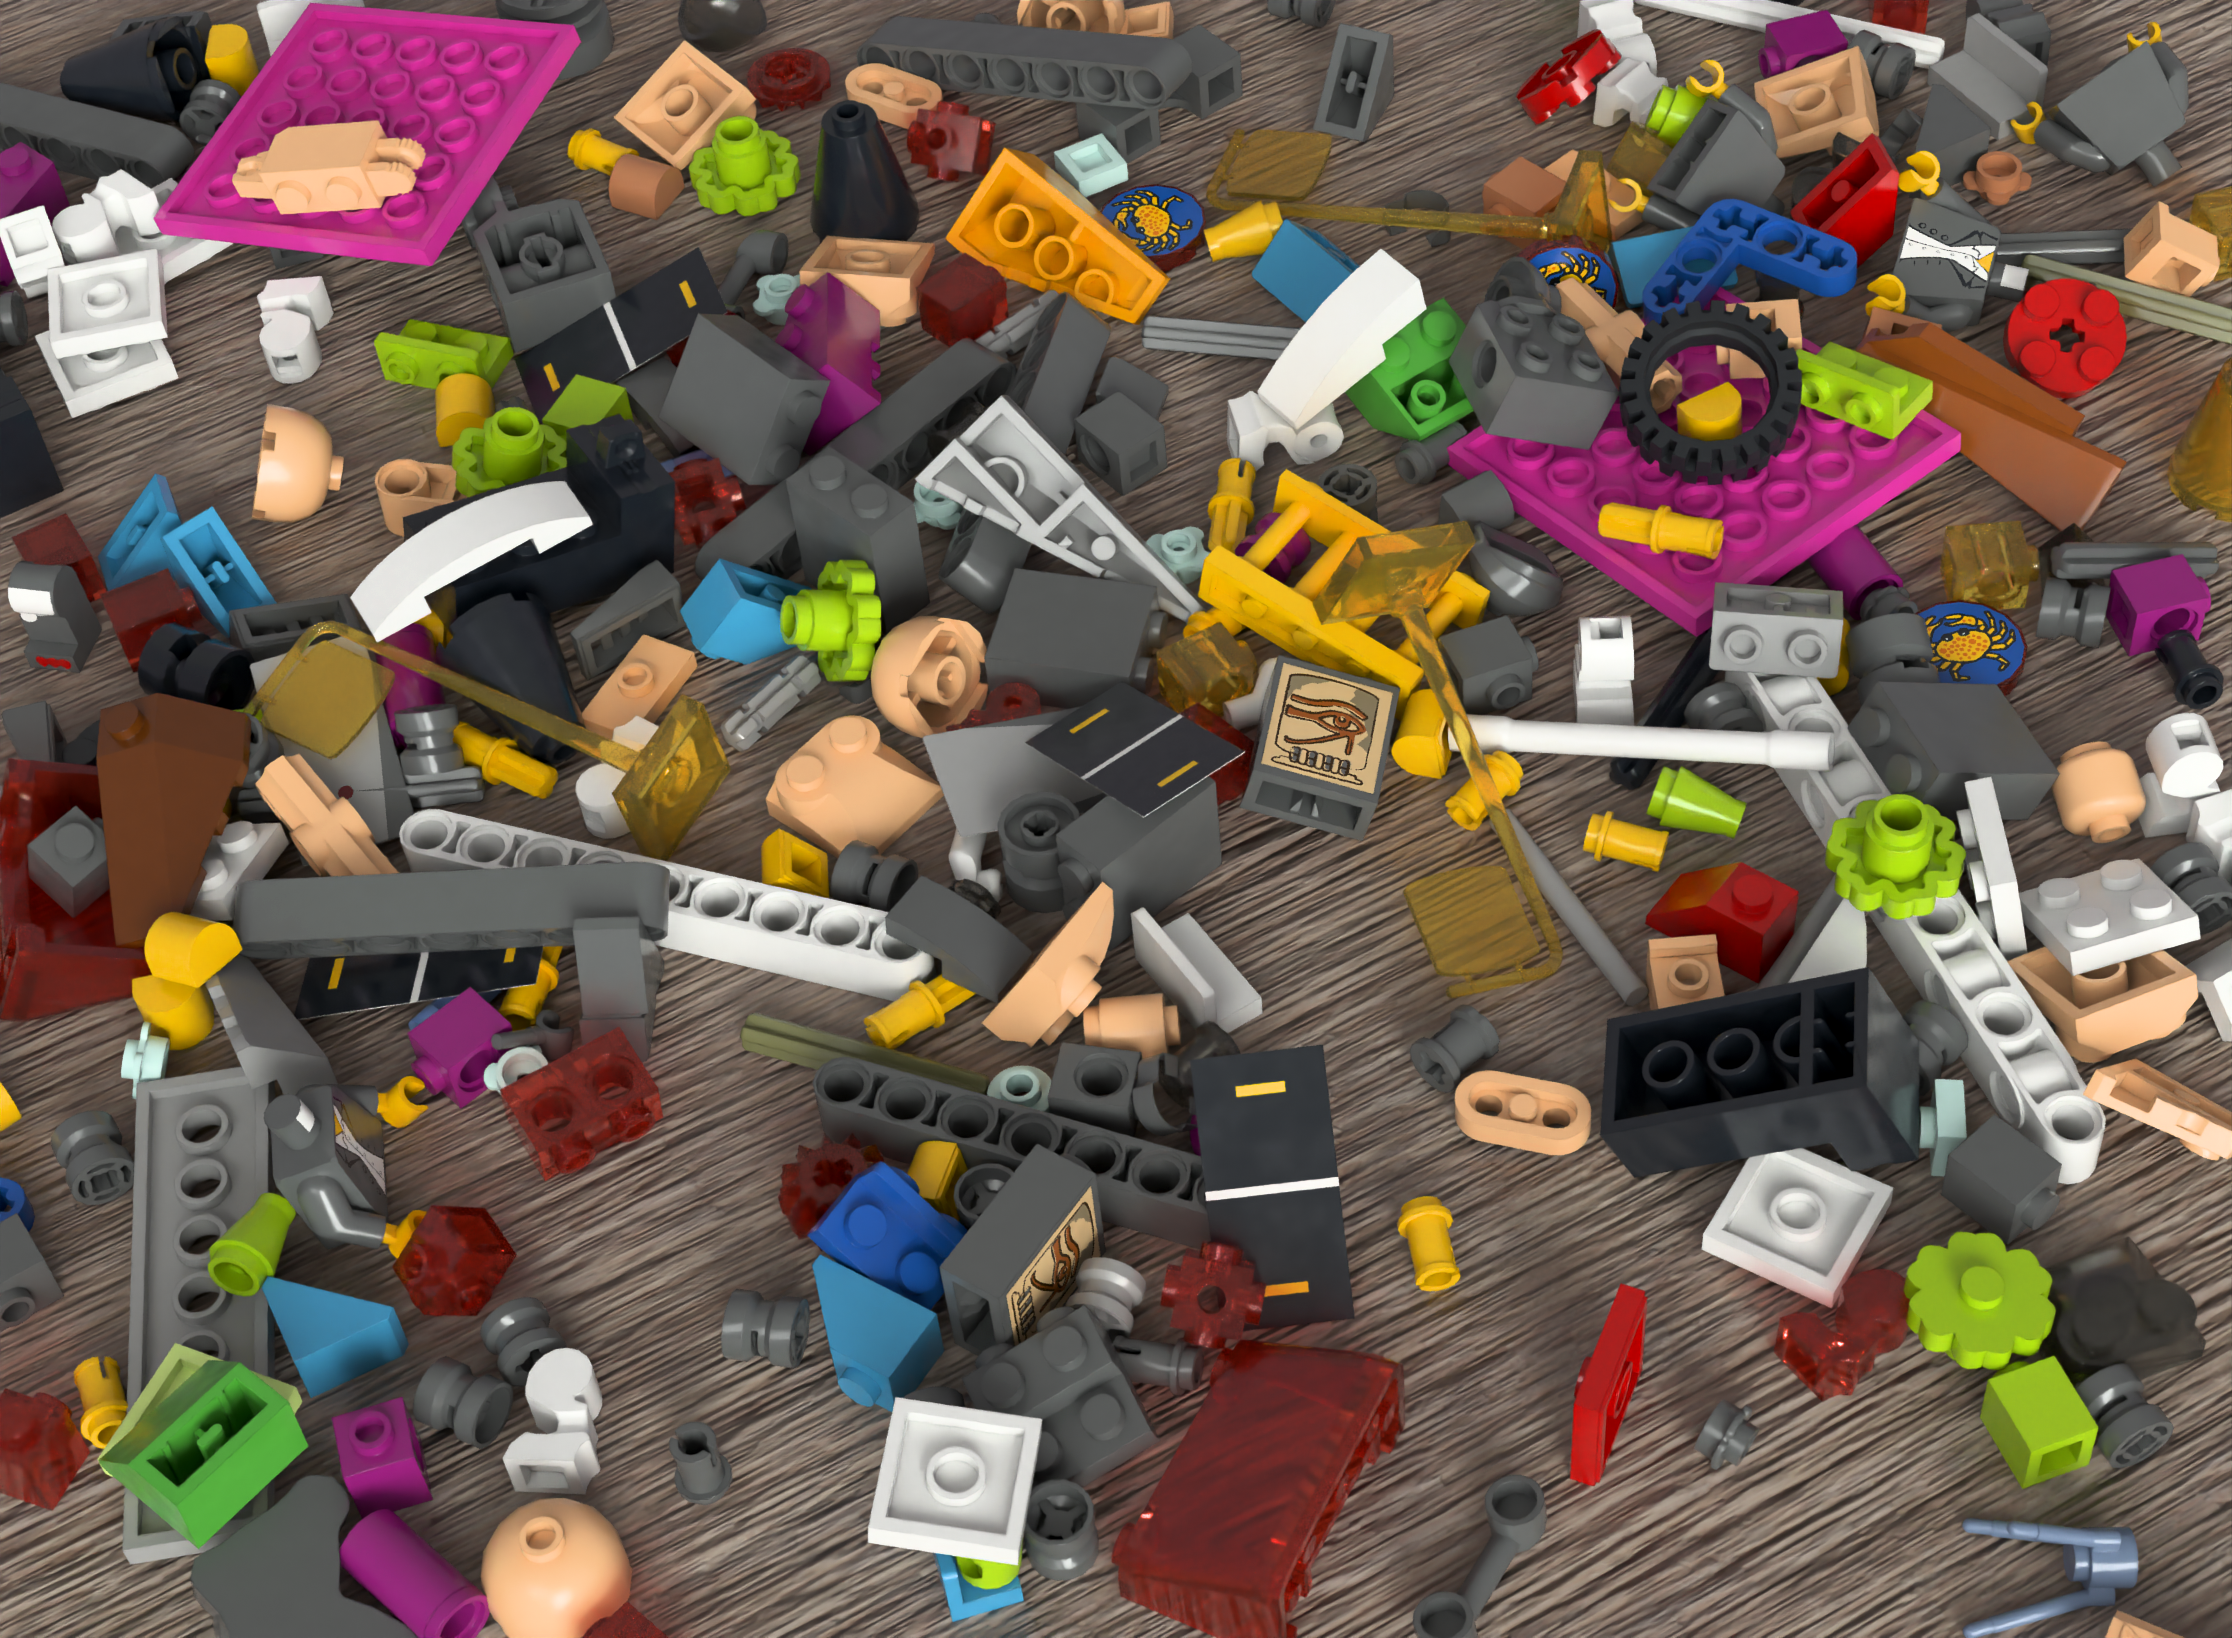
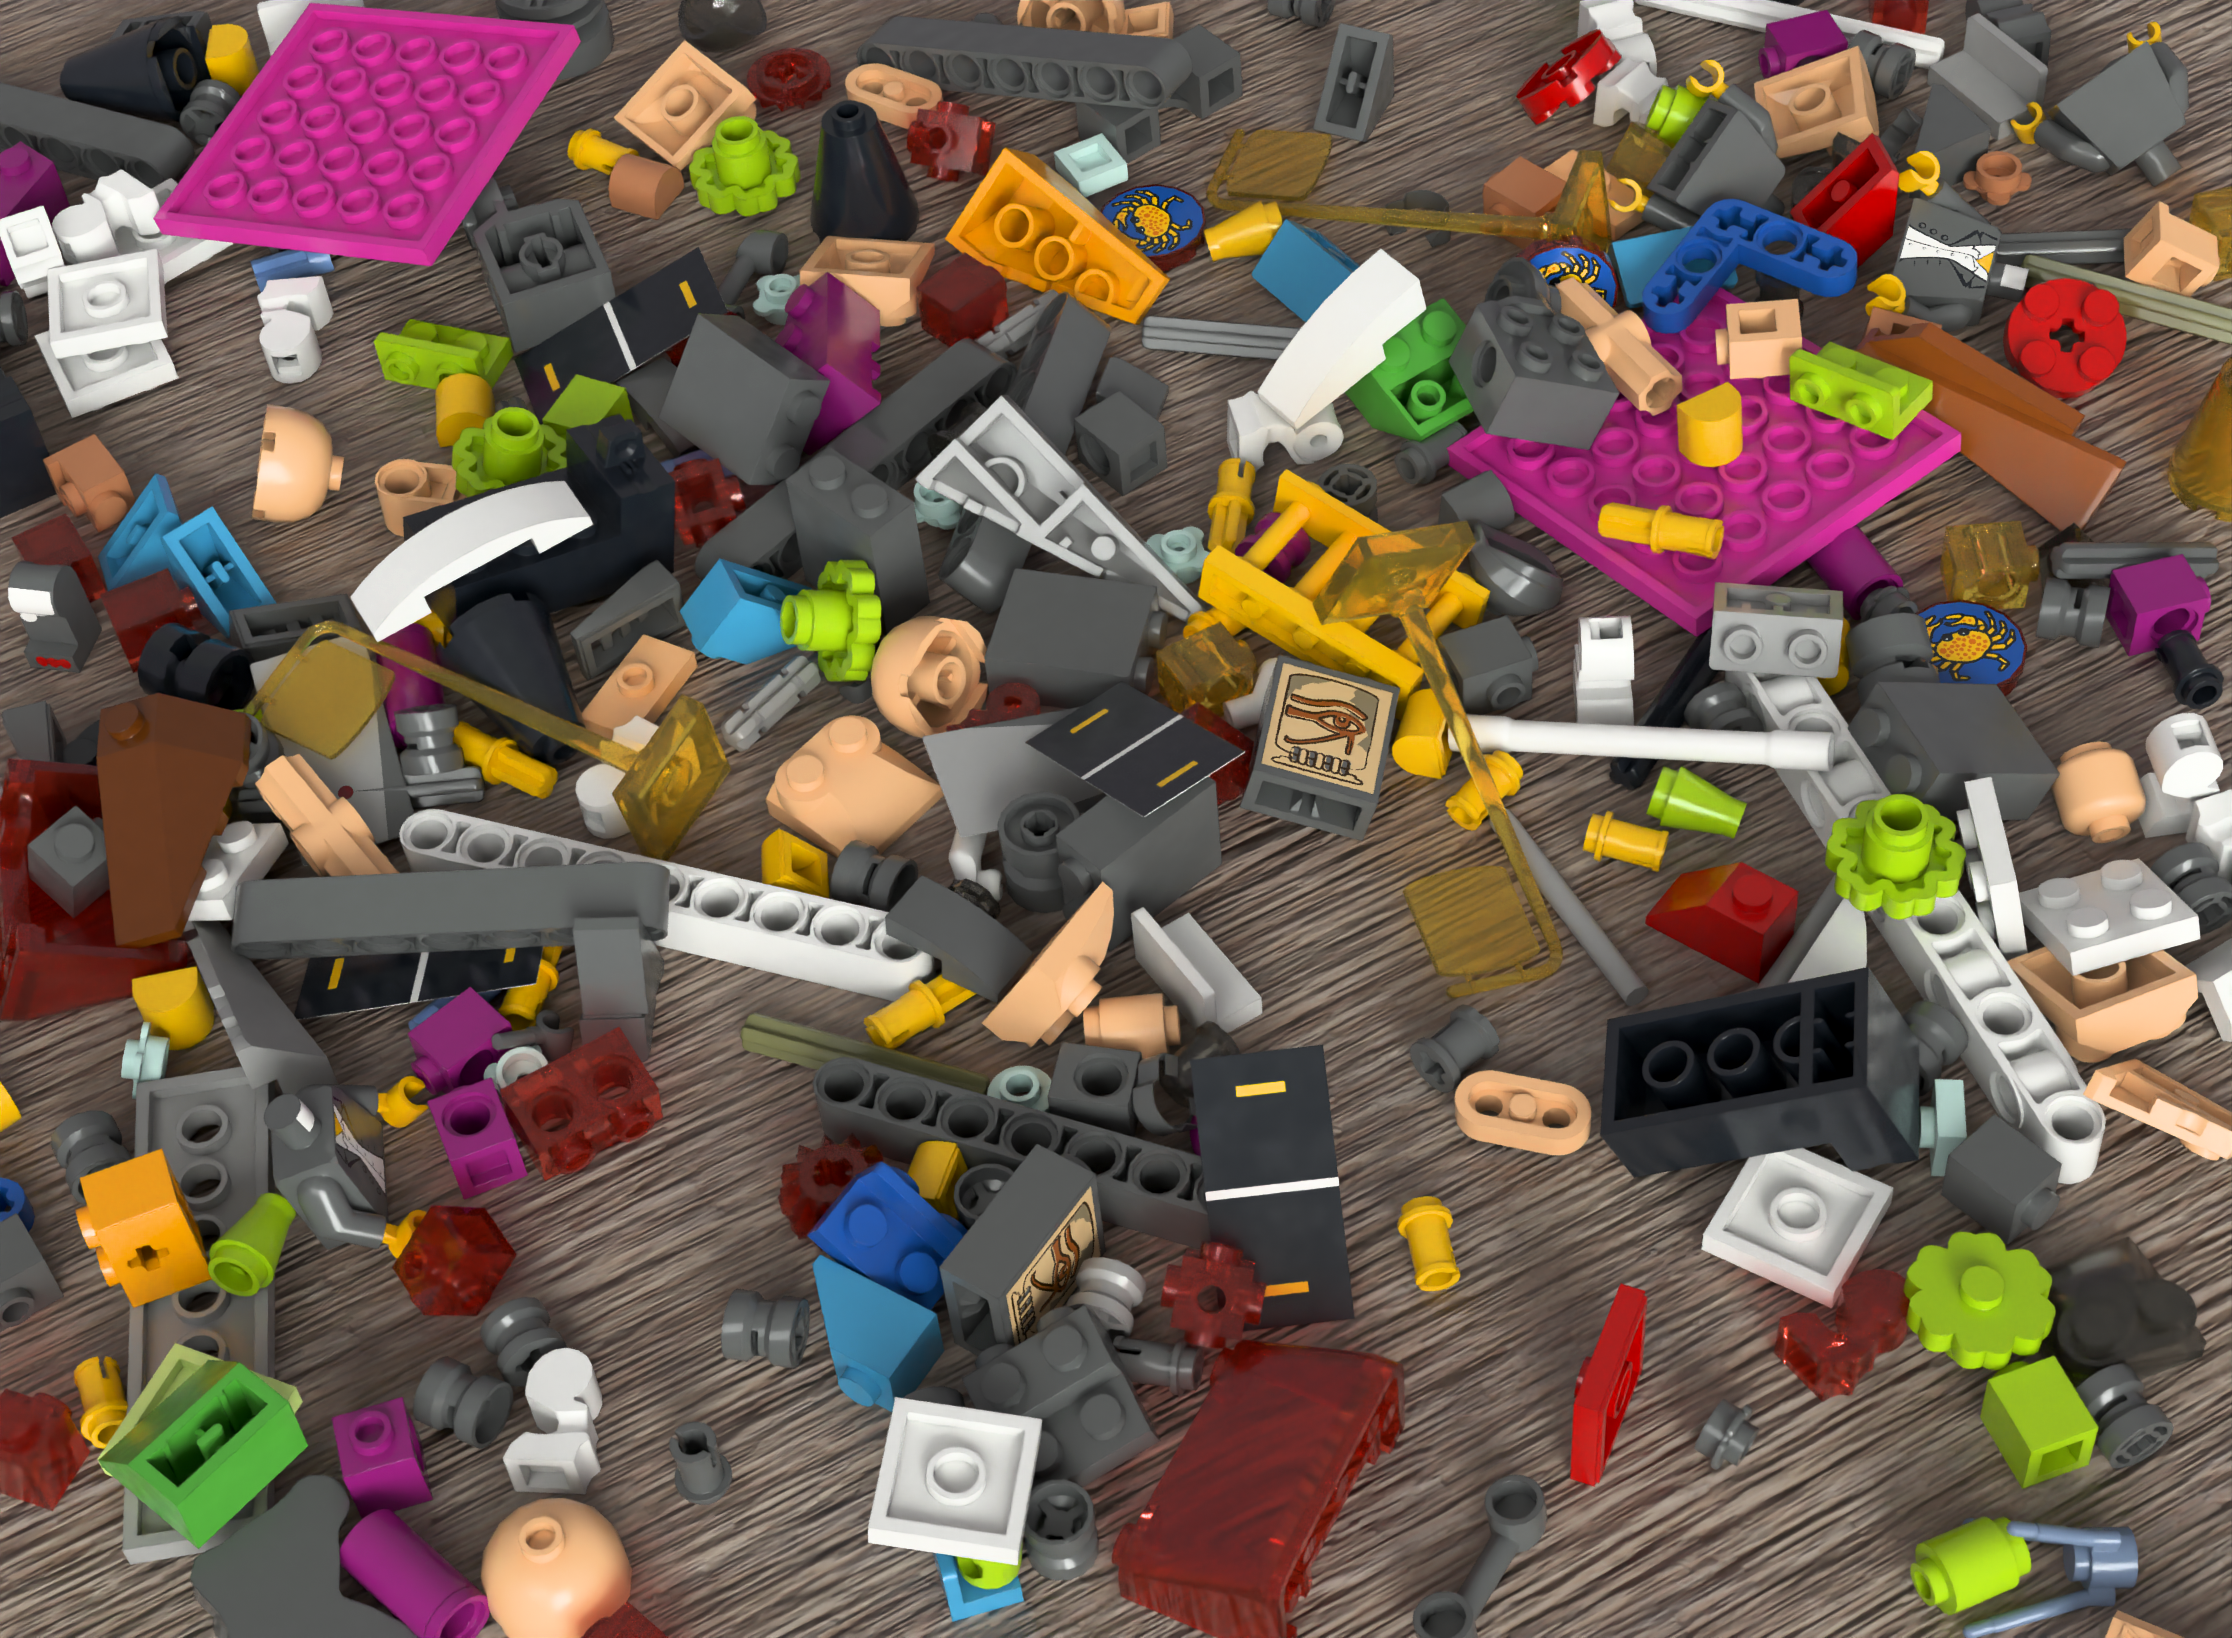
(91, 482): none -> nougat brick
(142, 1229): none -> light orange brick
(189, 948): yellow brick -> none
(290, 265): none -> medium blue piece
(330, 168): light nougat hinge -> none
(333, 1333): dark azure slope -> none
(477, 1138): none -> magenta brick
(1682, 970): light nougat brick -> none
(1705, 328): black tyre -> none
(1969, 1564): none -> lime brick

